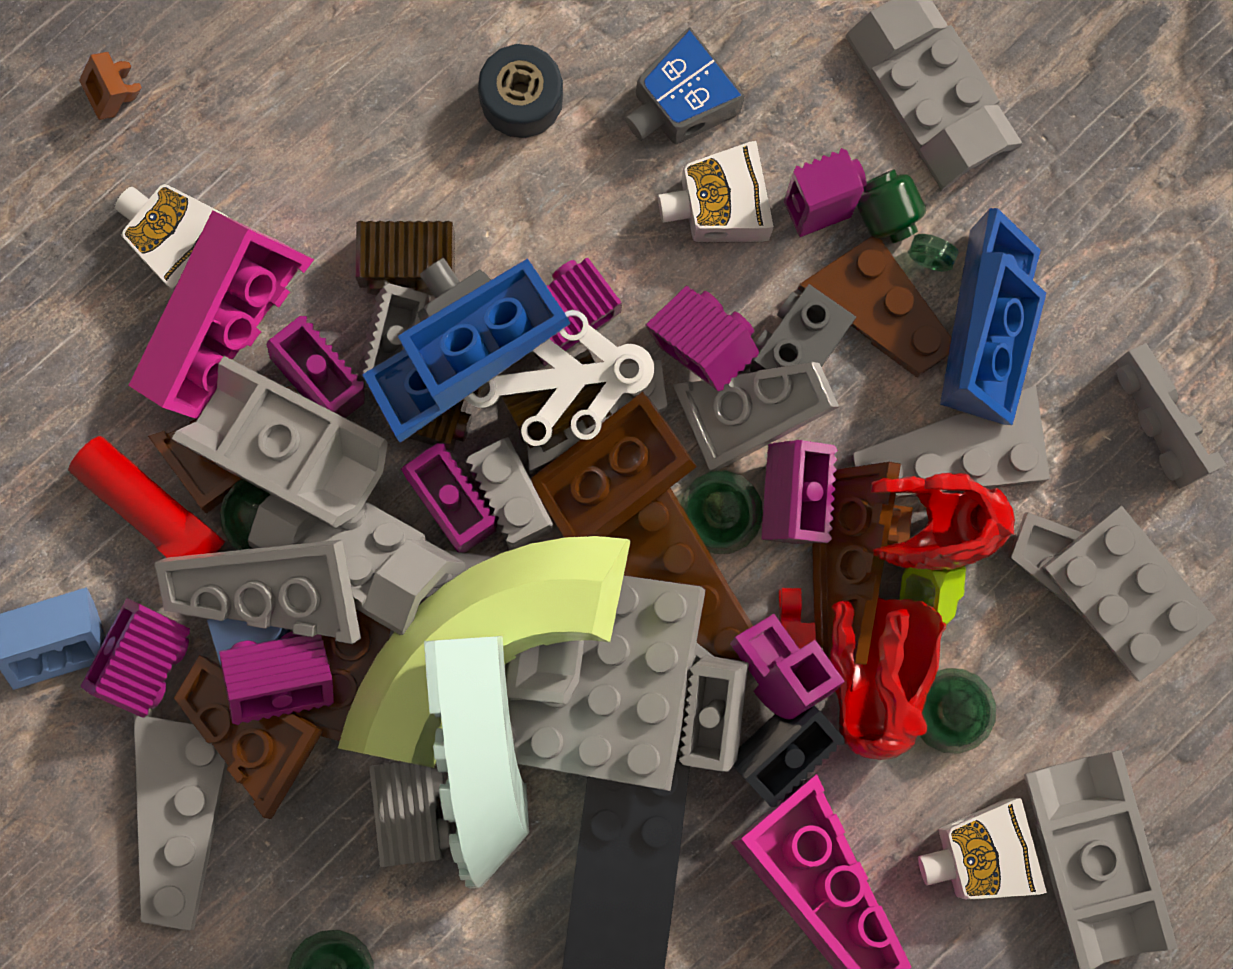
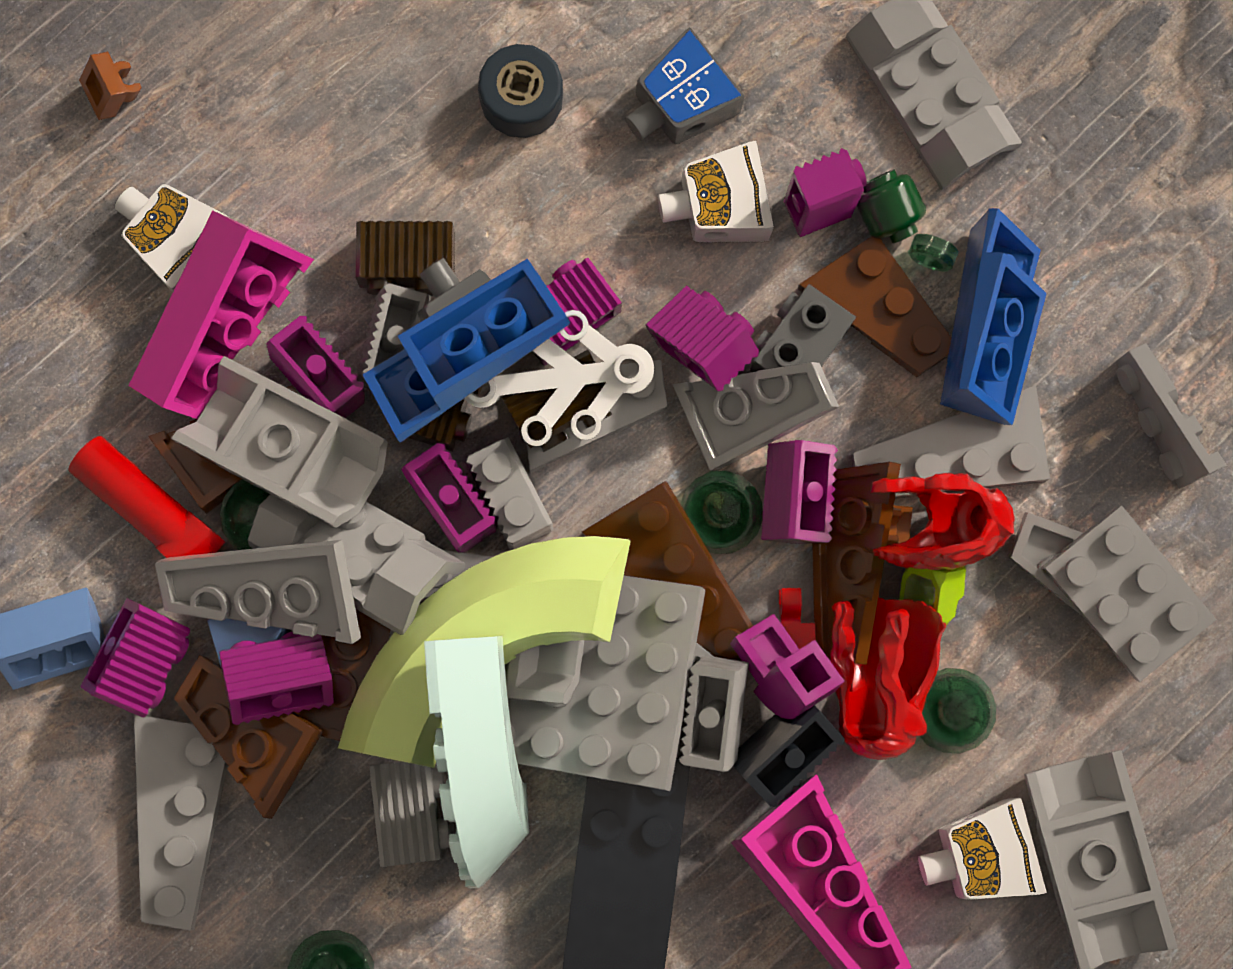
(615, 473): reddish brown plate -> none

